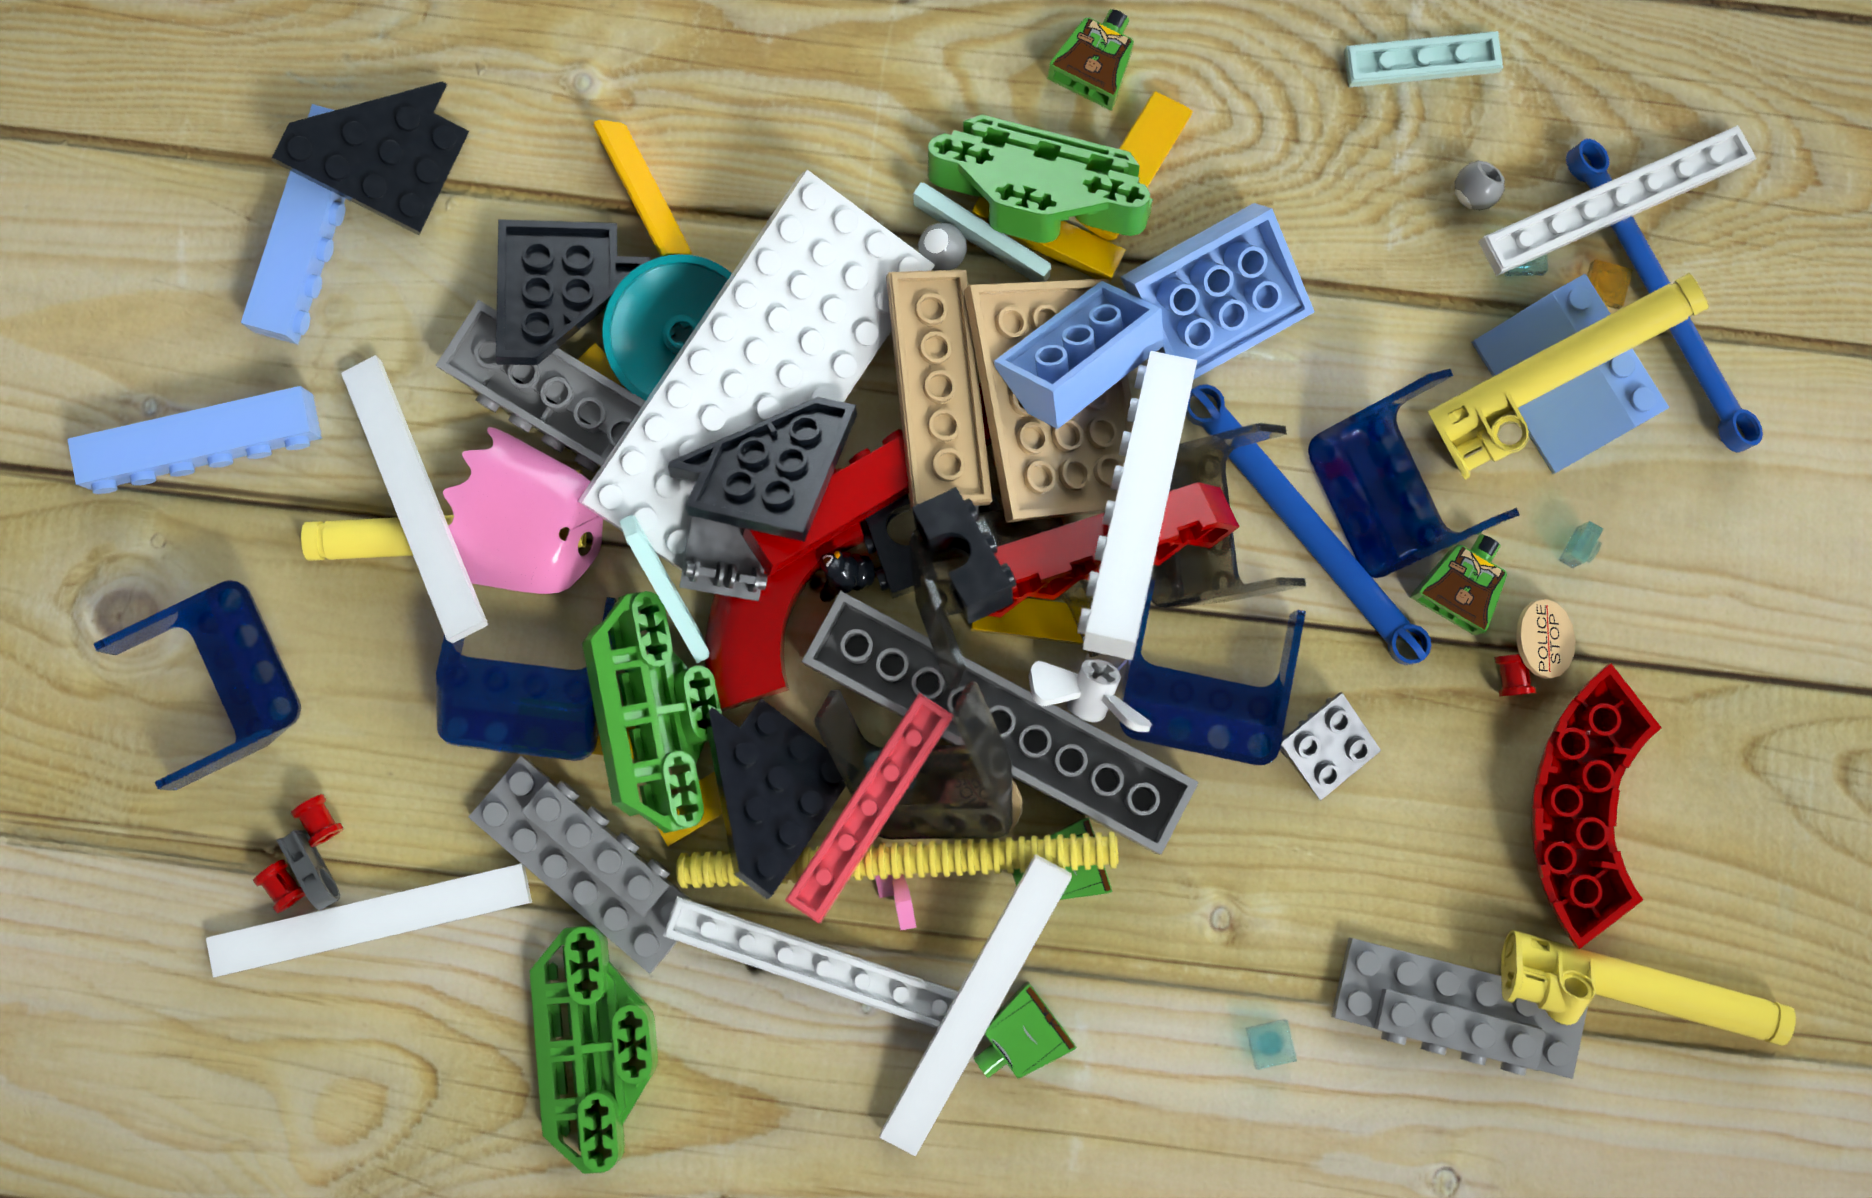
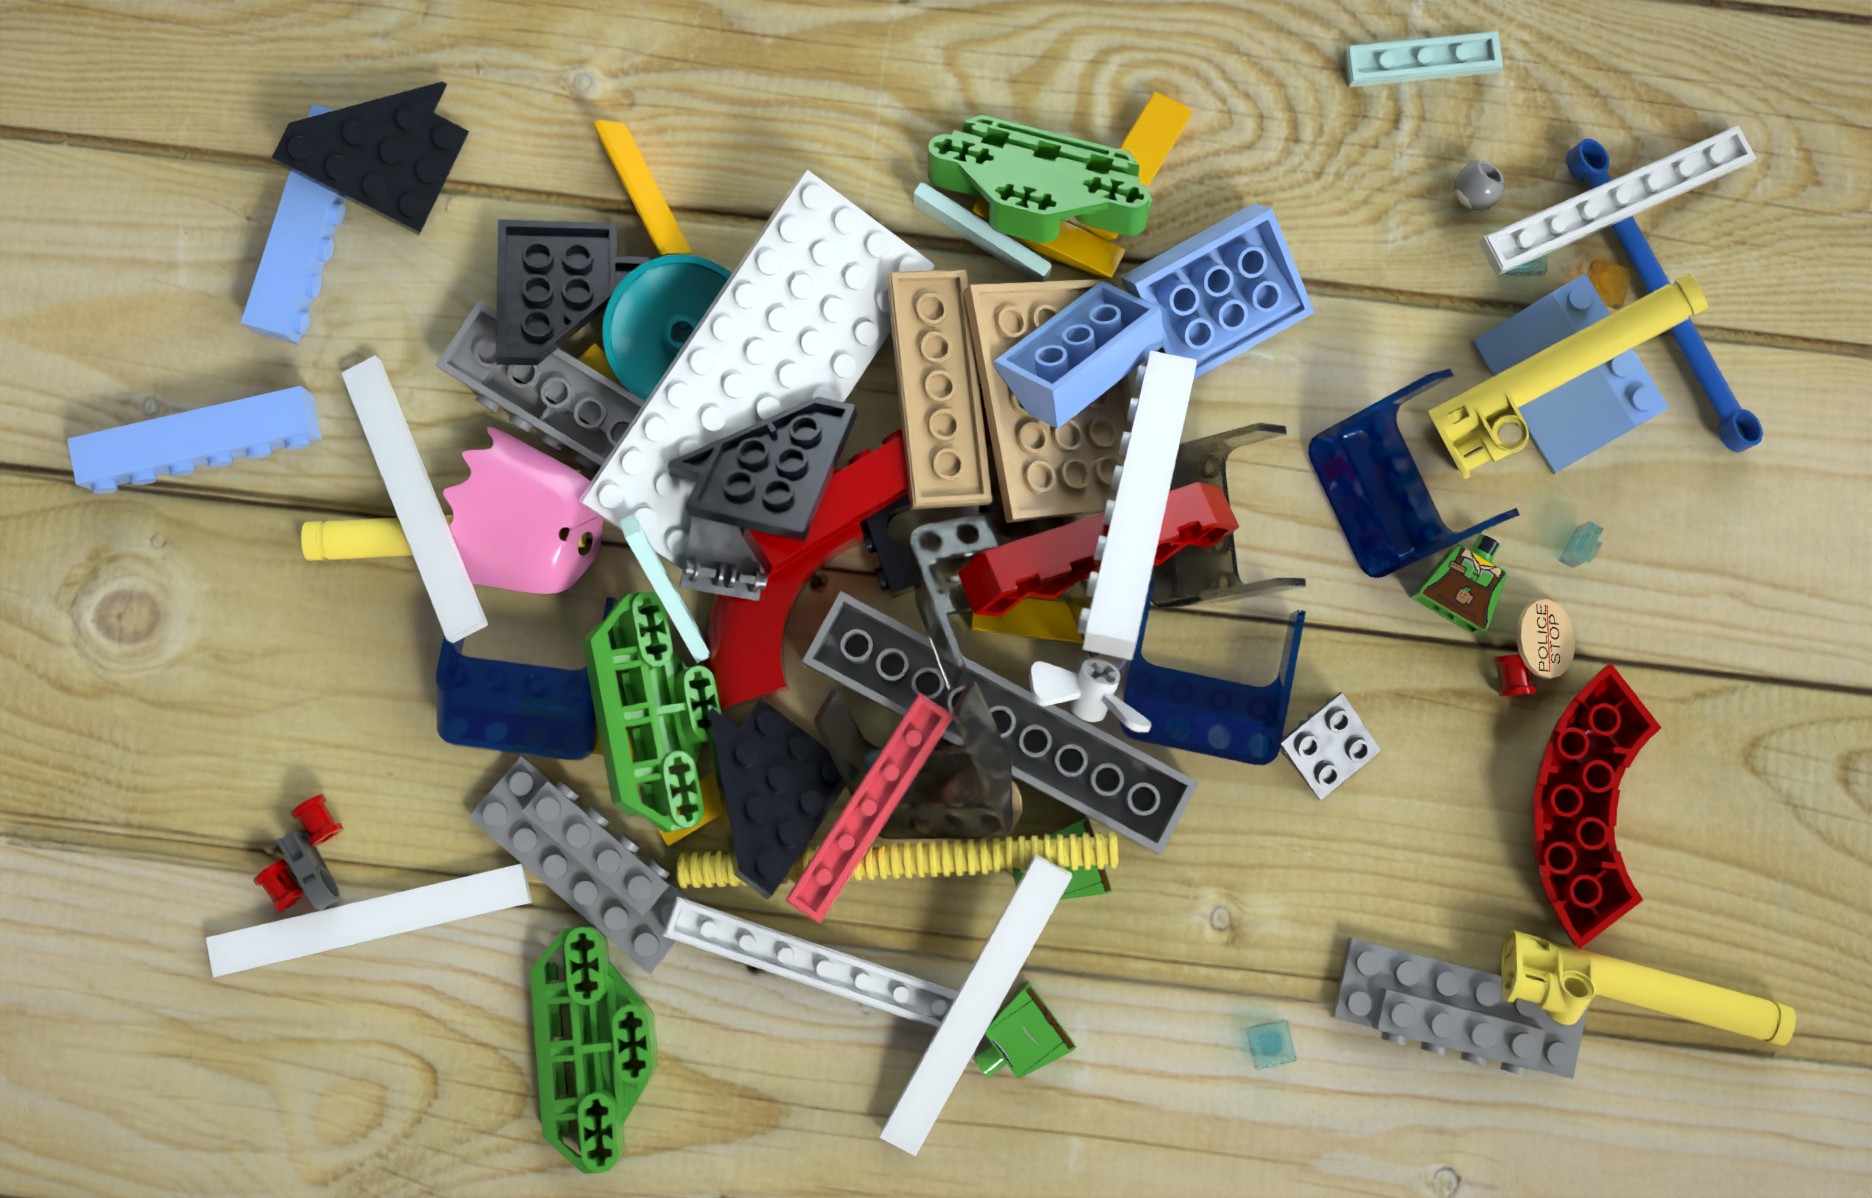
(241, 666): clear blue windscreen -> none
(845, 573): black animal -> none
(901, 893): bright pink slope -> none
(943, 246): light grey piece -> none
(950, 525): black arch -> none
(1094, 59): torso -> none
(1313, 532): blue piece -> none

